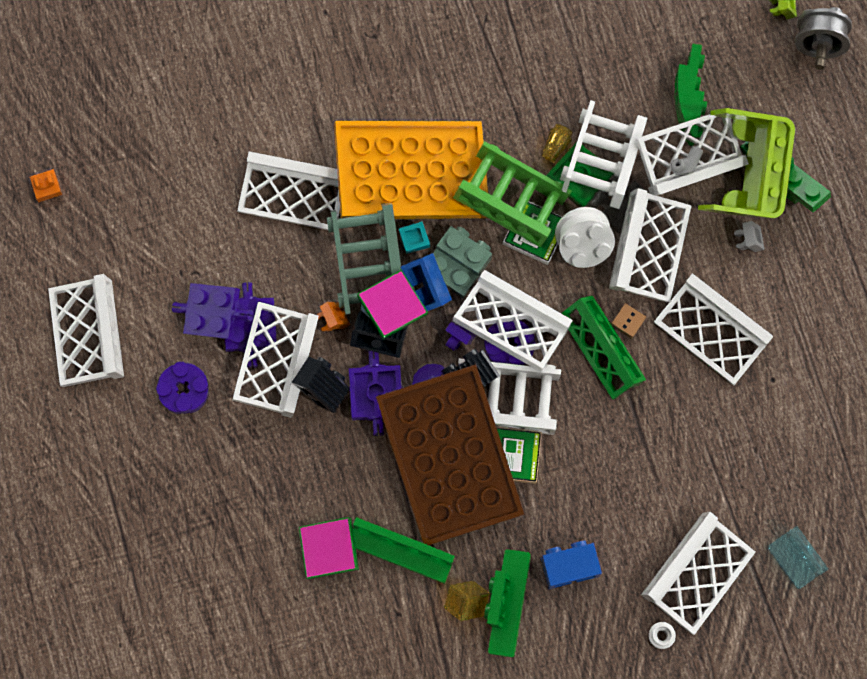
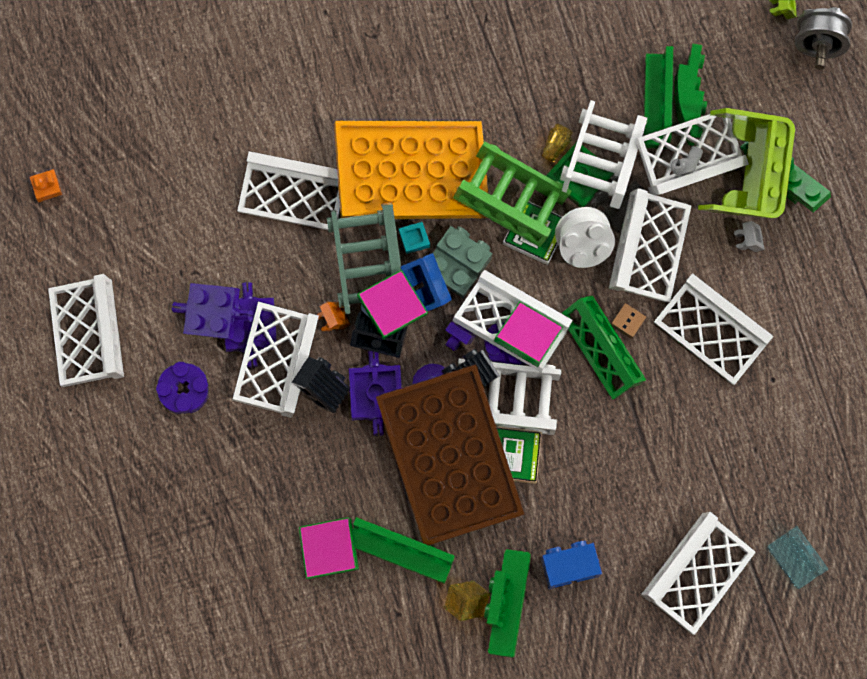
(528, 334): none -> dark pink tile
(658, 94): none -> green fence
(670, 635): white plate -> none

